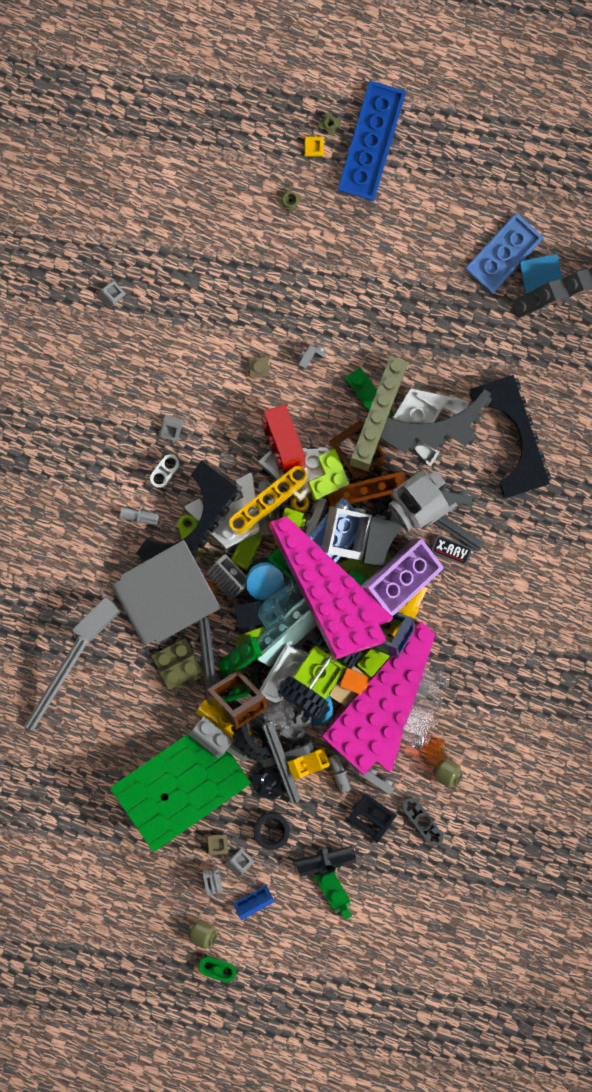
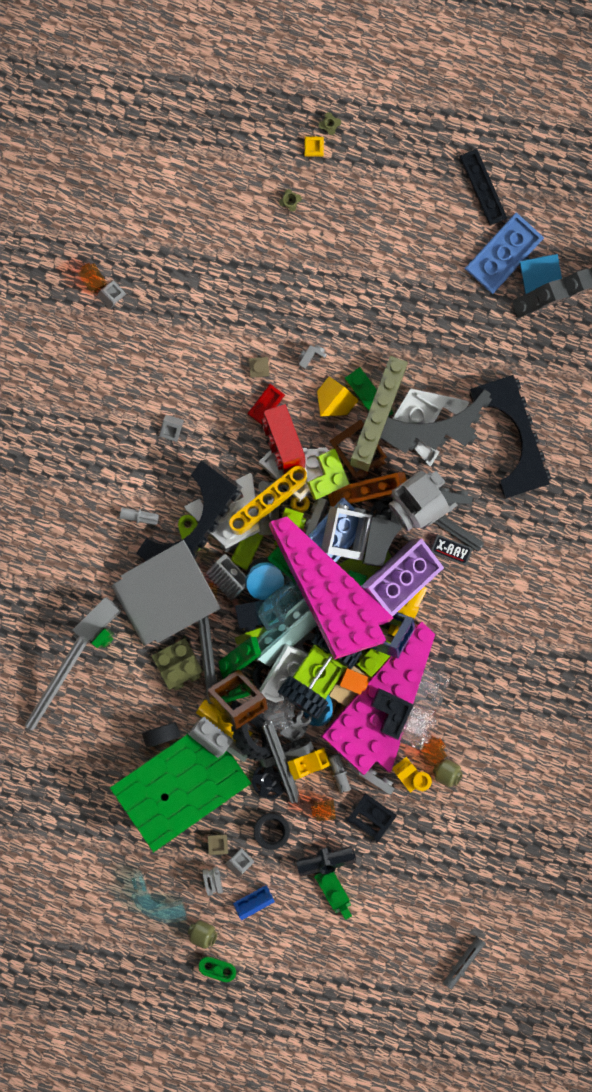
(92, 277): none -> clear orange brick
(103, 639): none -> green plate
(156, 910): none -> clear light blue arch
(161, 469): white beam -> none
(161, 734): none -> black tyre
(269, 399): none -> red tile
(324, 810): none -> clear orange brick
(335, 399): none -> yellow slope
(371, 140): blue plate -> none
(396, 710): none -> black plate
(405, 771): none -> yellow brick
(421, 781): none -> yellow tile
(427, 836): dark grey beam -> none
(450, 981): none -> dark grey pin
(483, 187): none -> black tile

